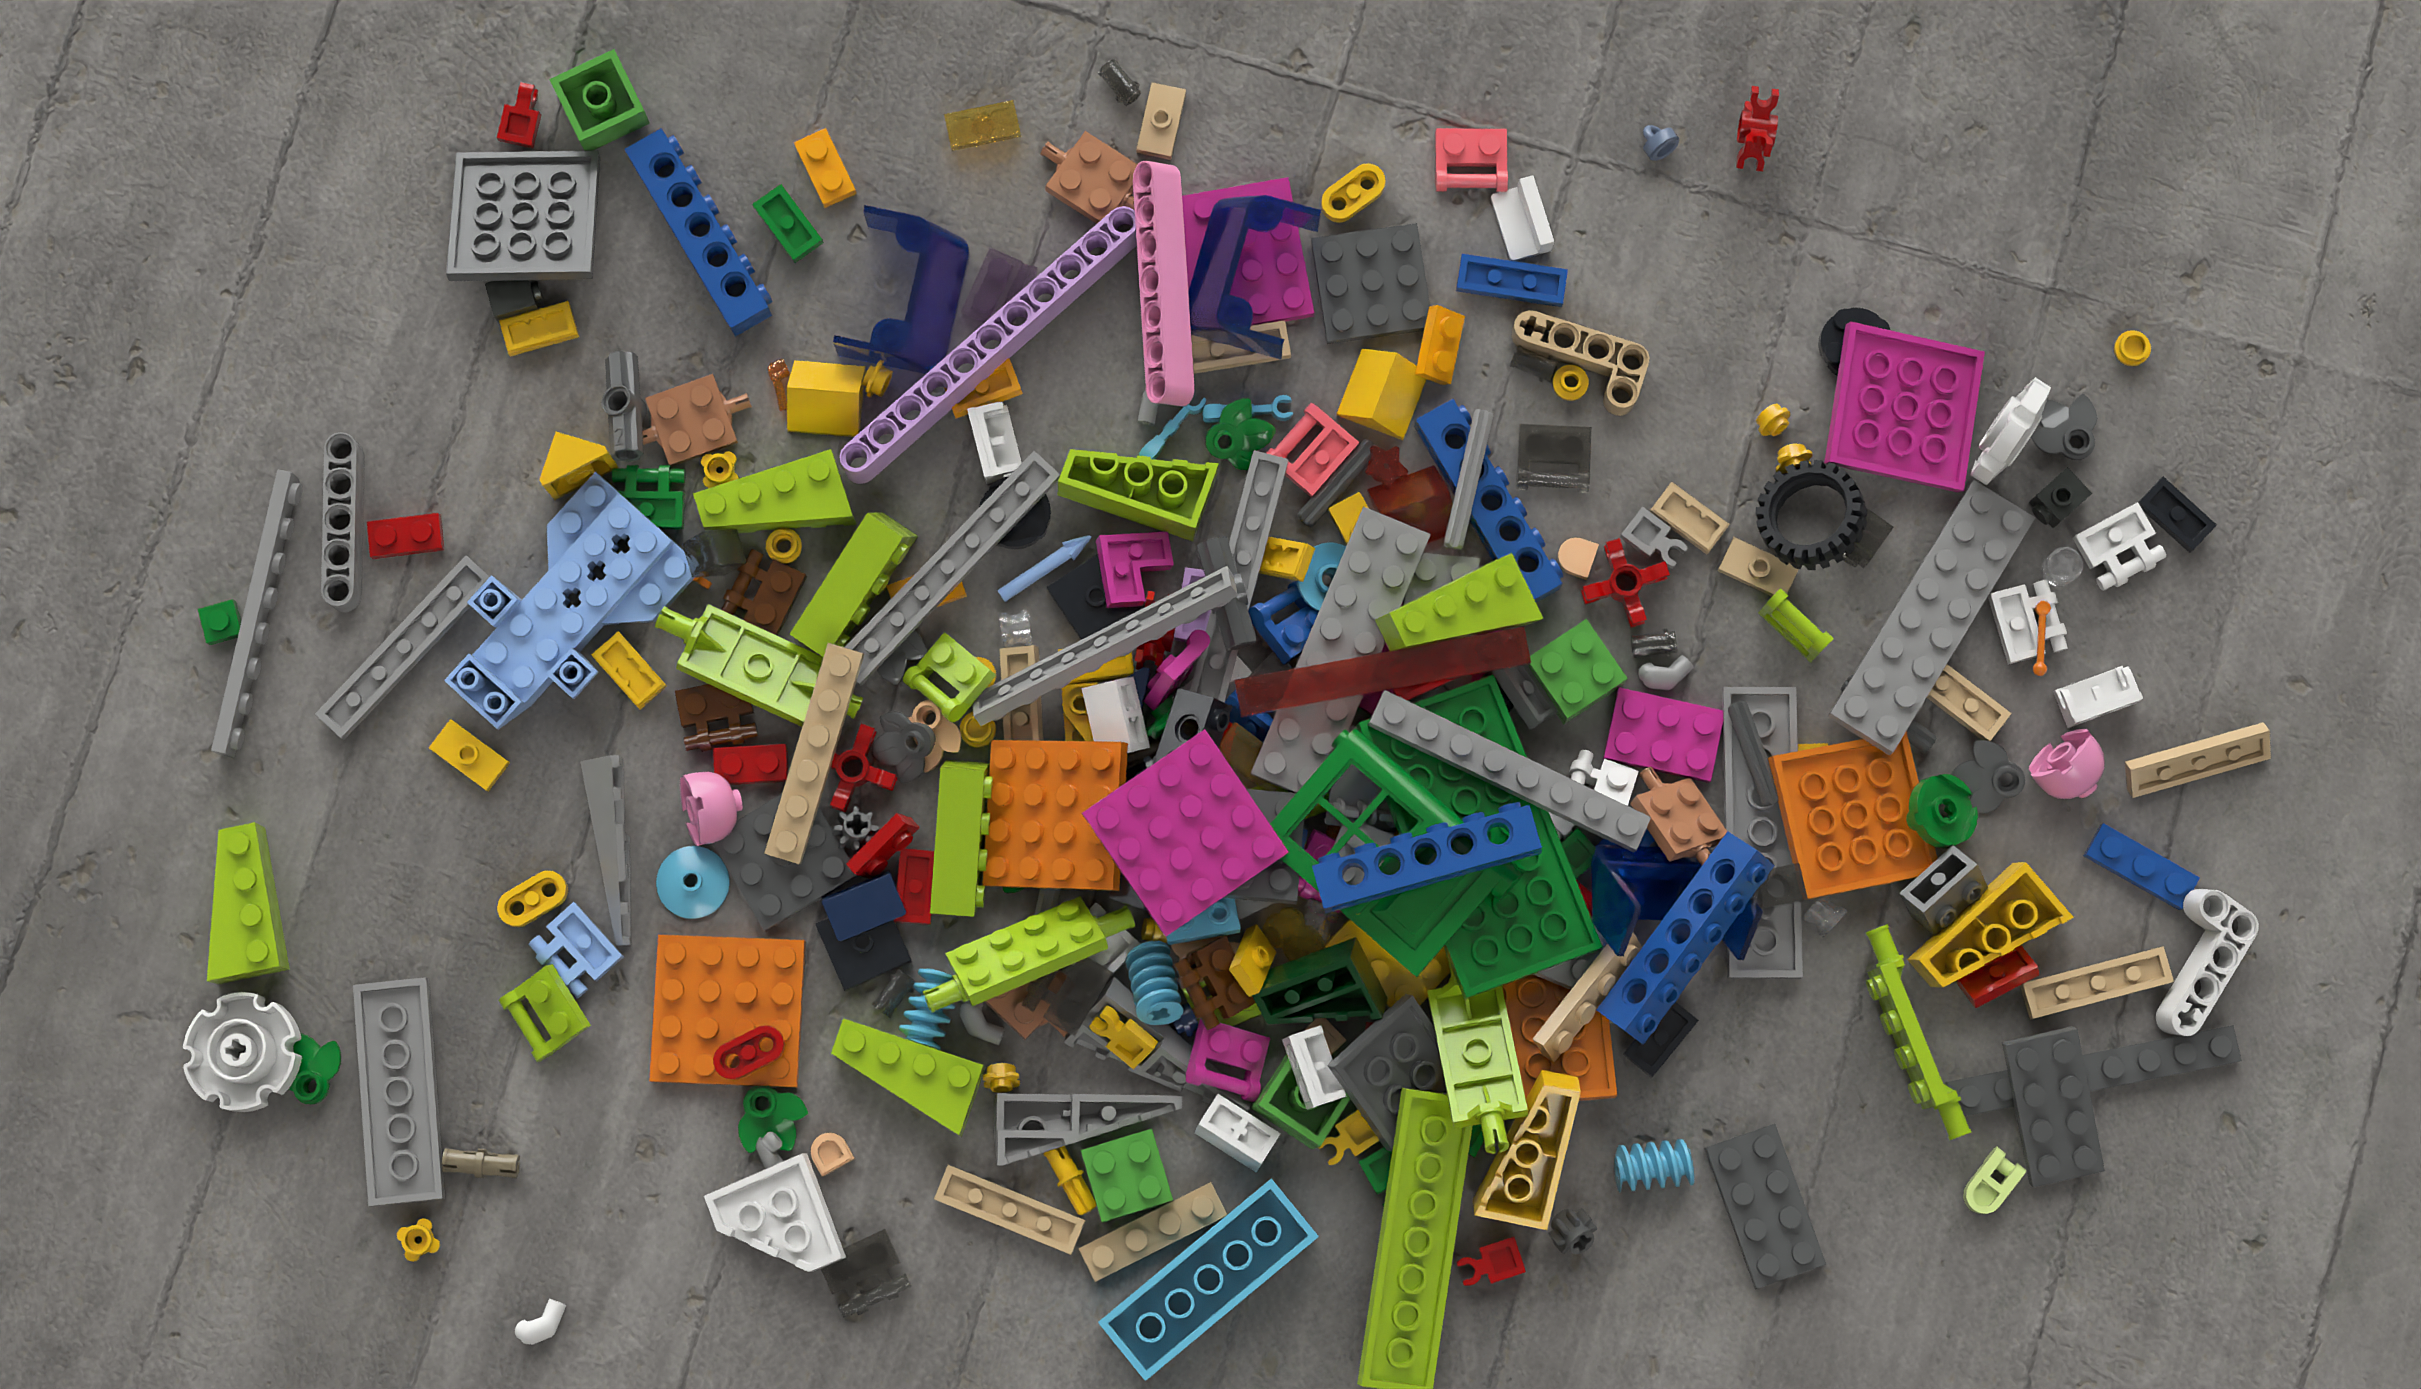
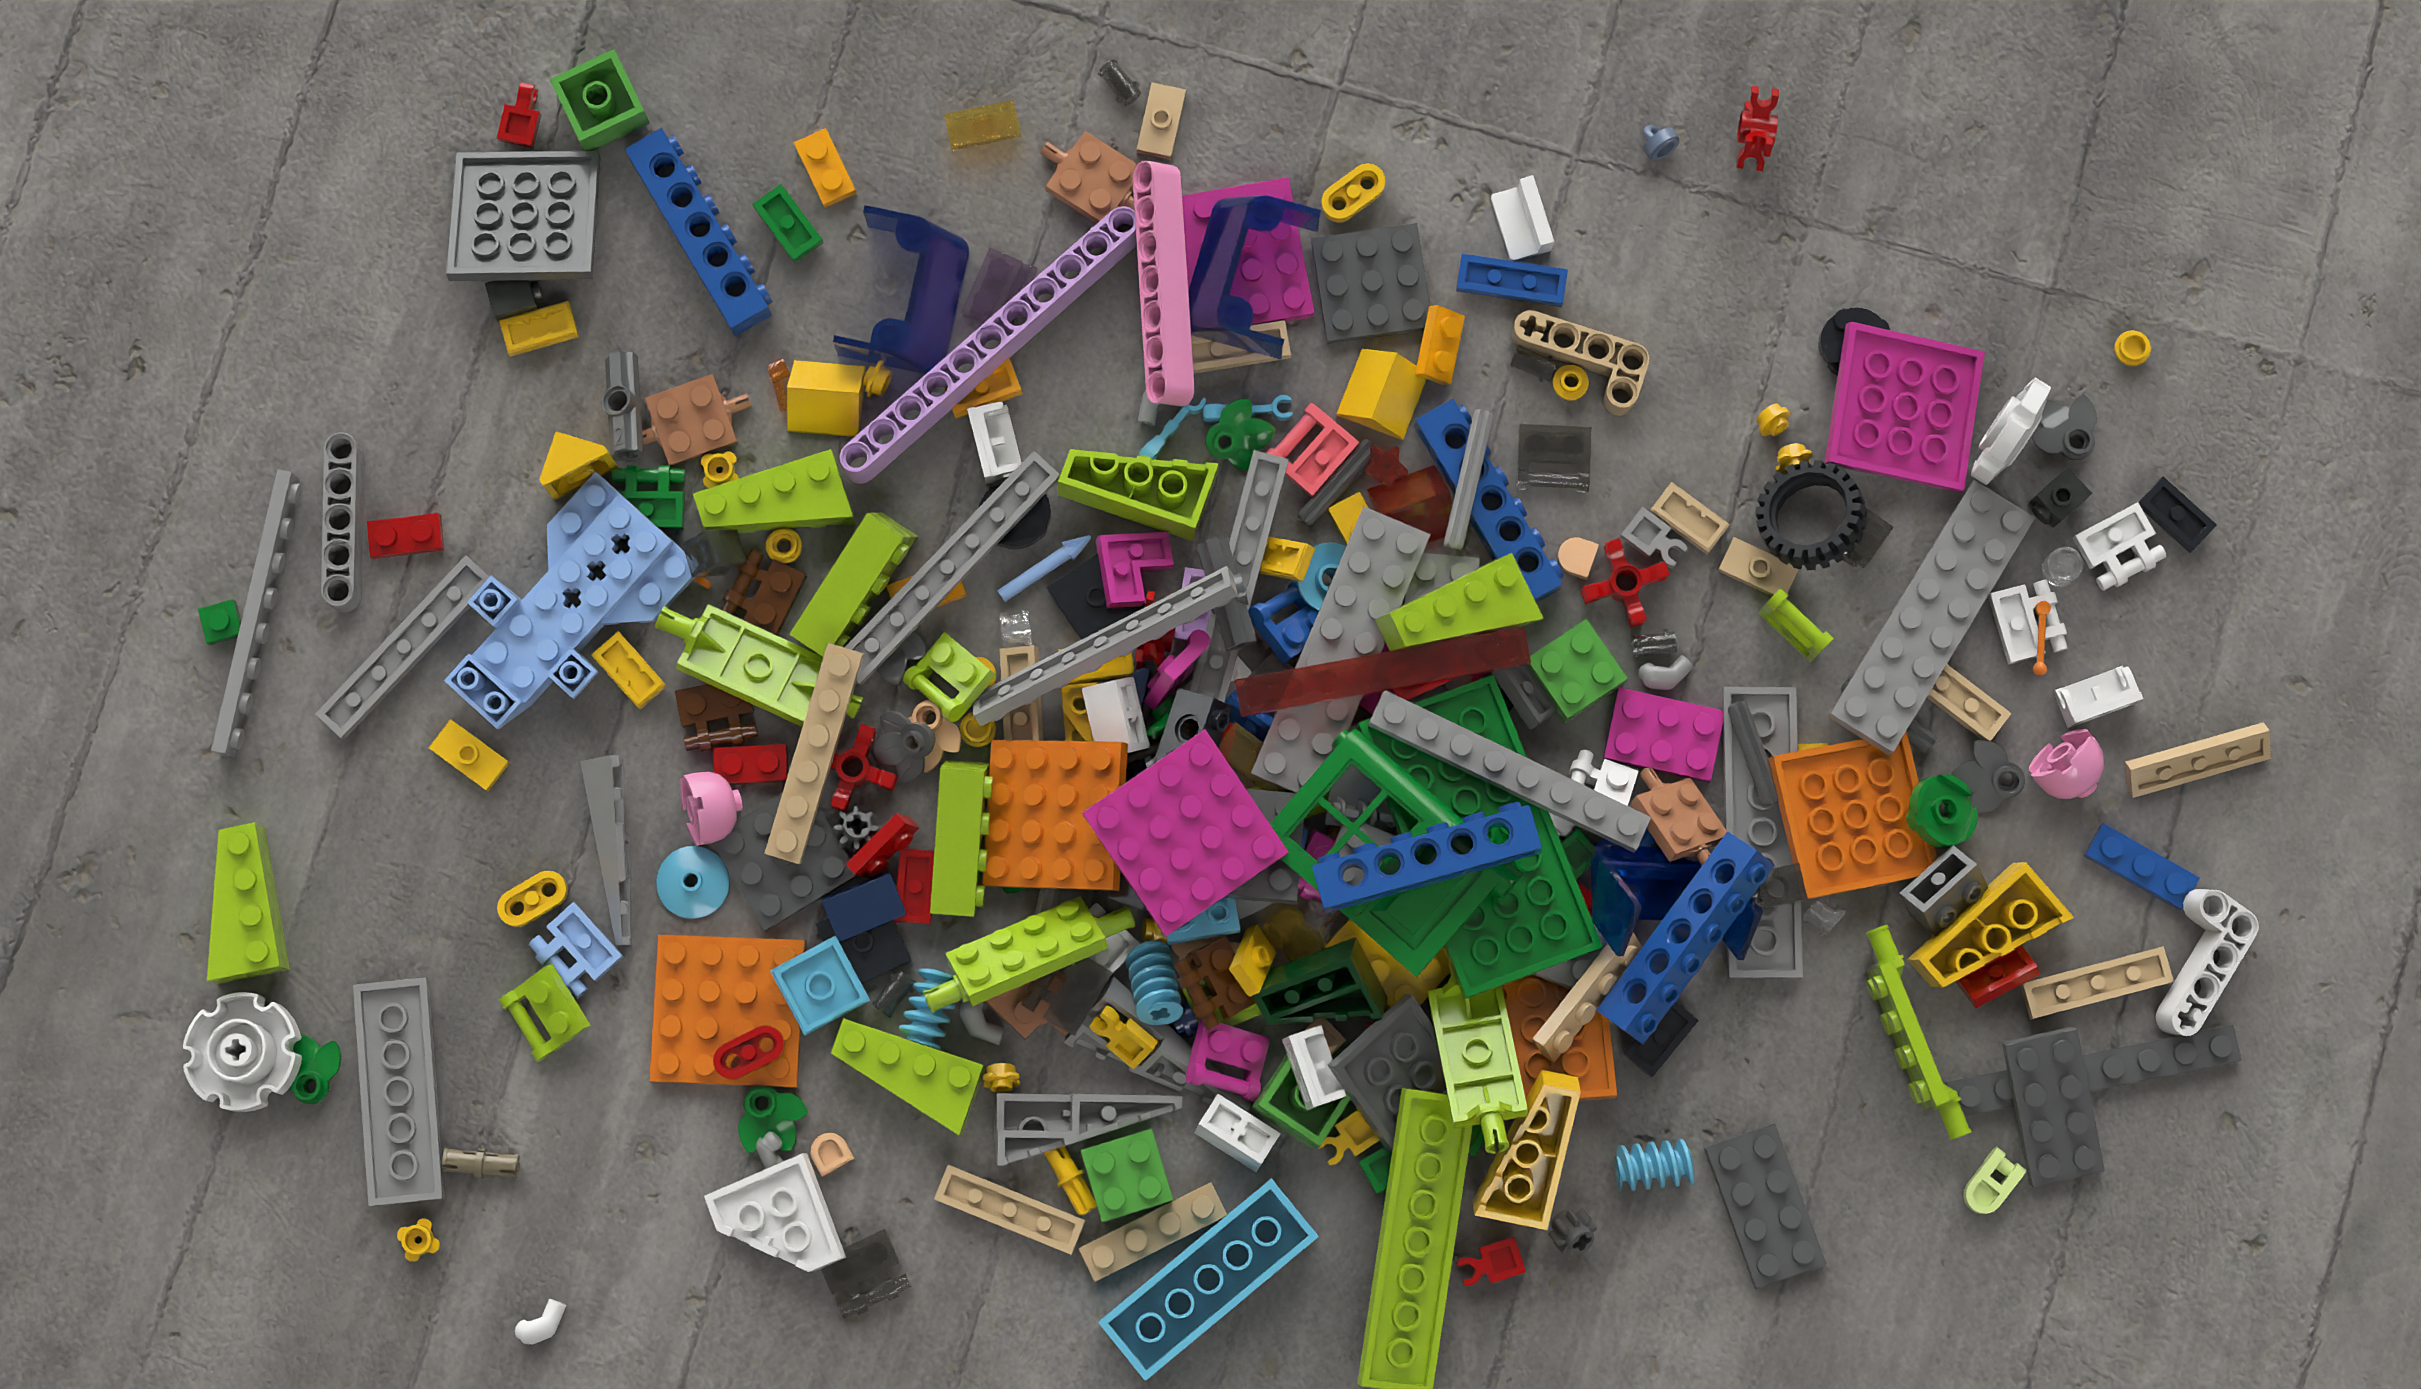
(819, 985): none -> medium azure plate
(1471, 149): coral plate -> none

